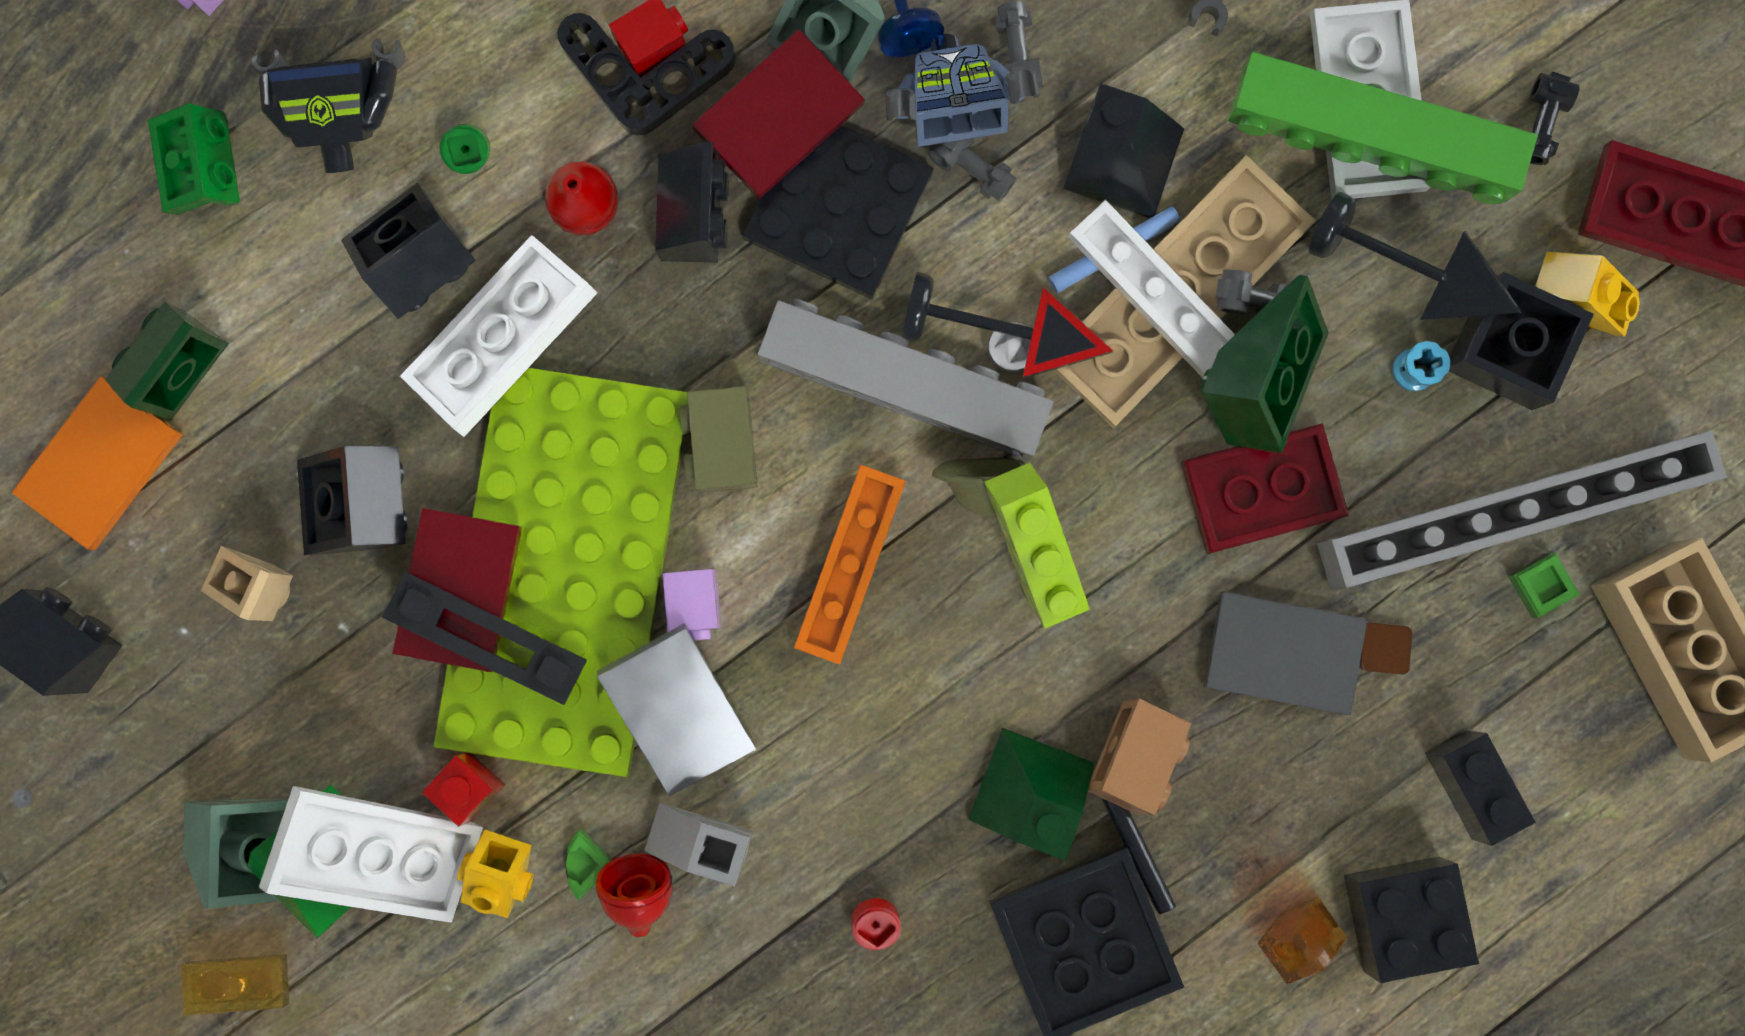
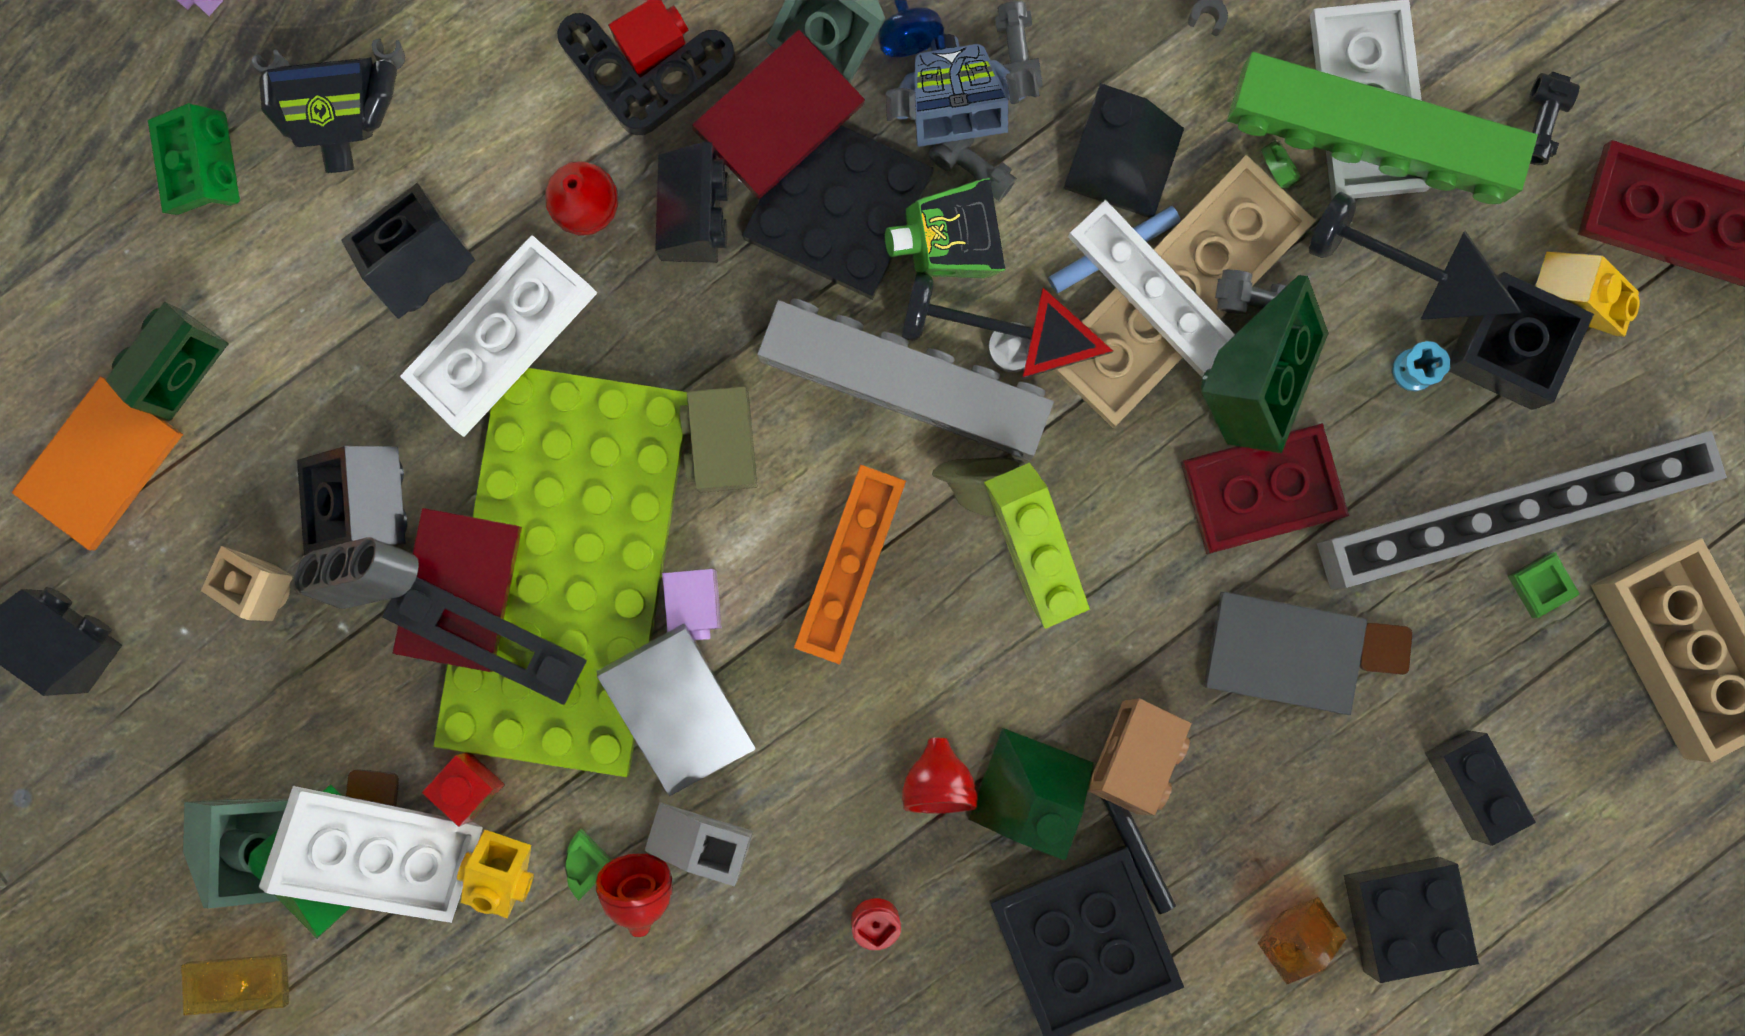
(356, 573): none -> dark grey beam
(373, 786): none -> reddish brown piece
(465, 148): green tile -> none
(939, 782): none -> red helmet
(951, 233): none -> torso
(1281, 164): none -> bright green tile

